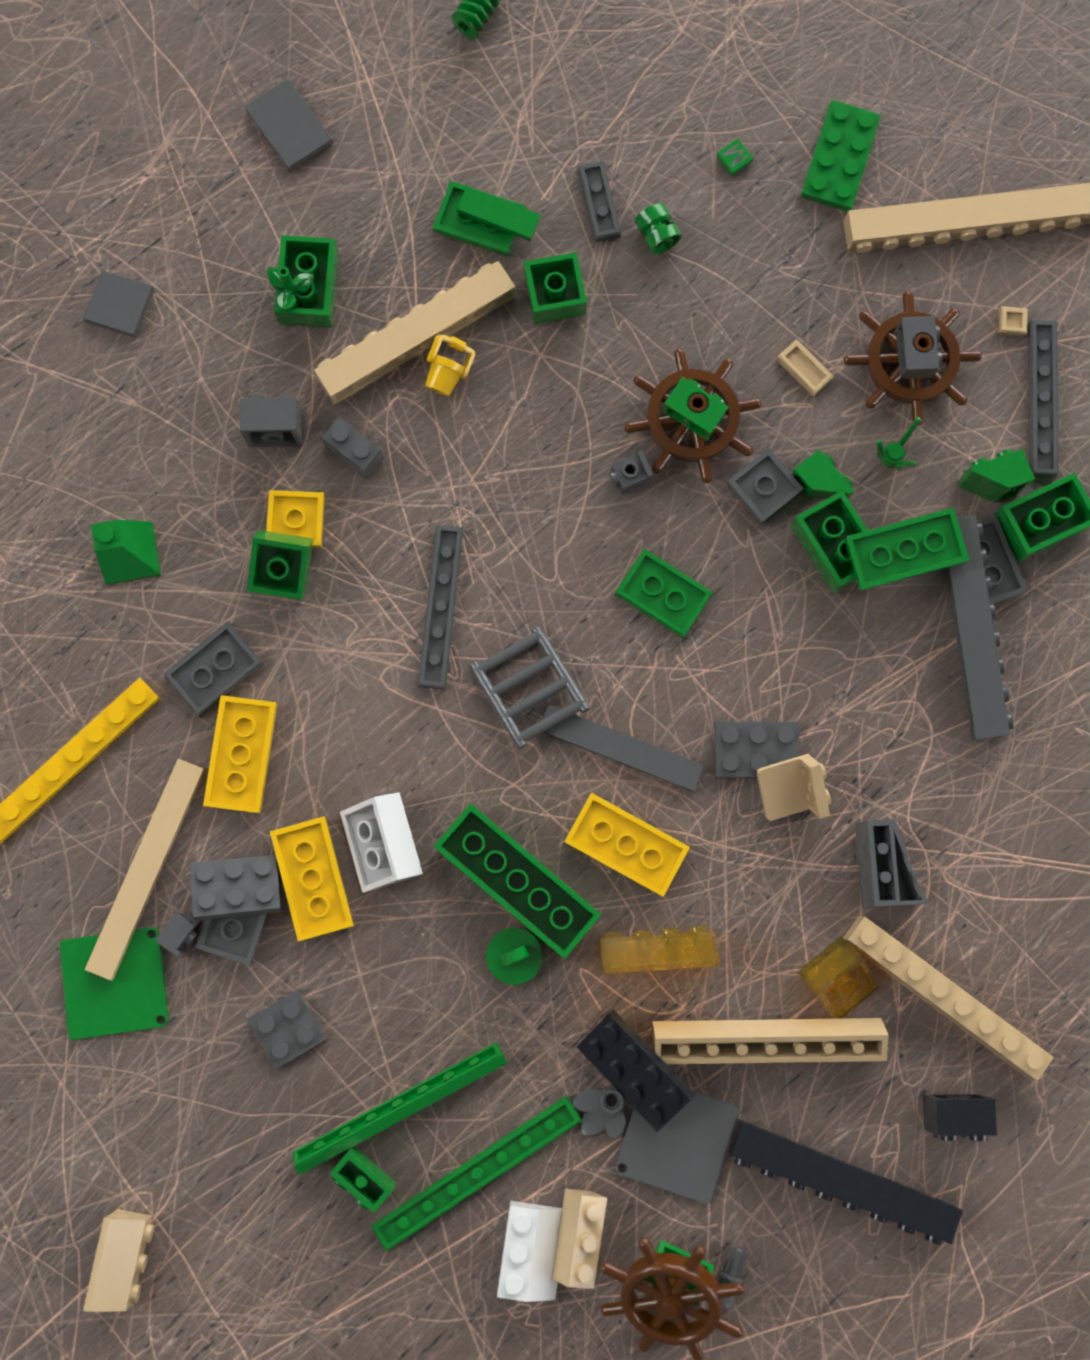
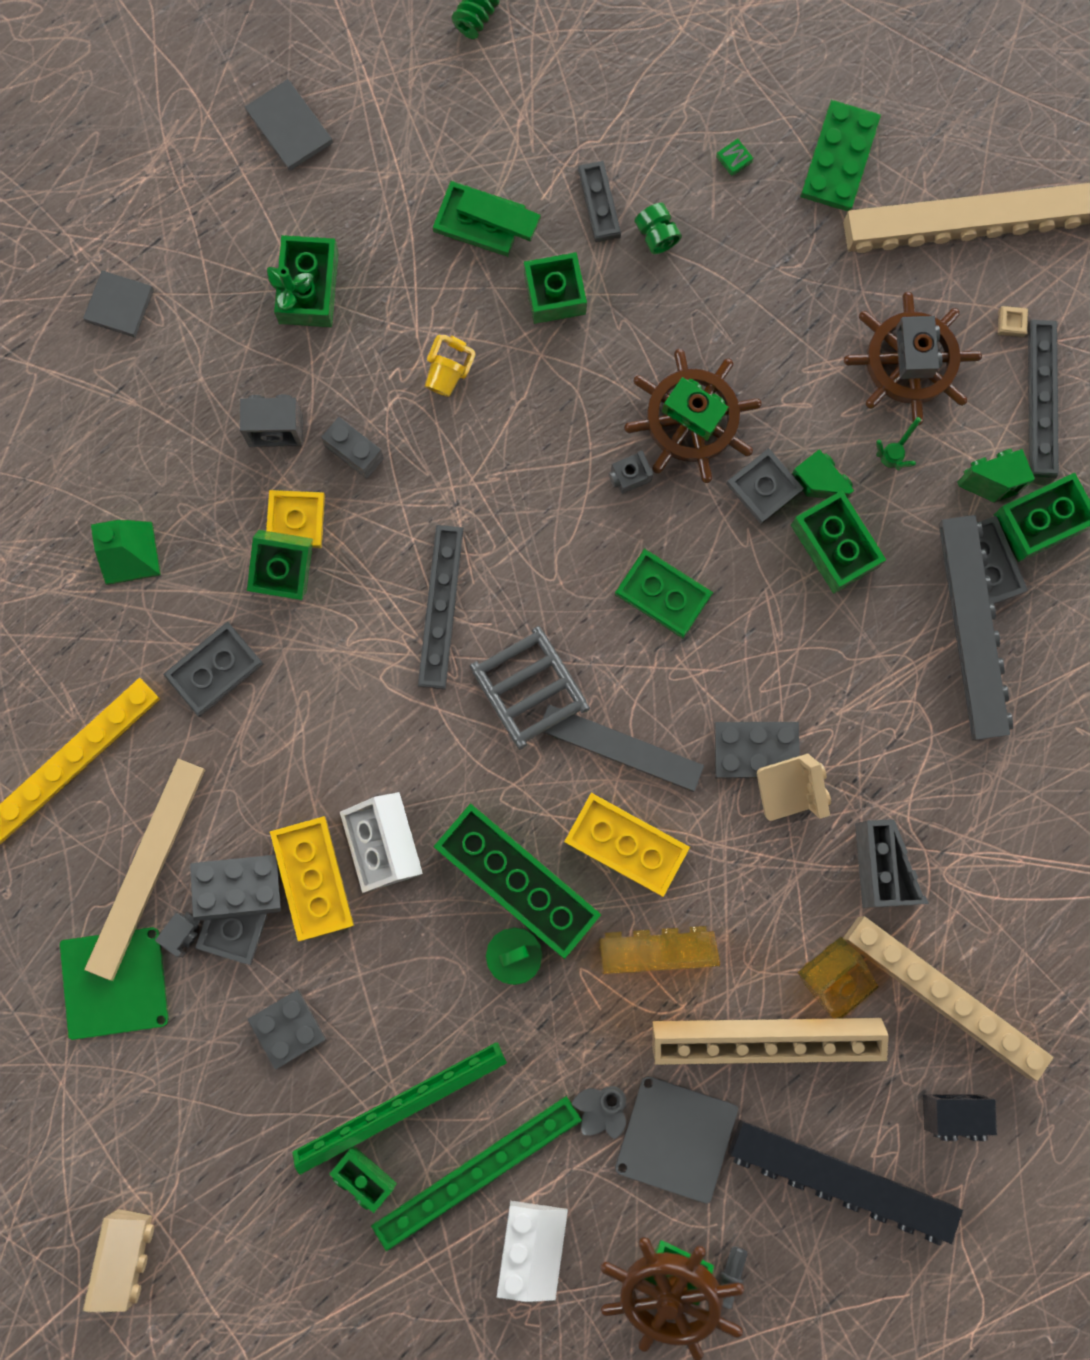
(240, 754): yellow plate -> none
(415, 332): tan brick -> none
(579, 1238): tan brick -> none
(636, 1070): black plate -> none
(805, 368): tan tile -> none
(906, 549): green plate -> none

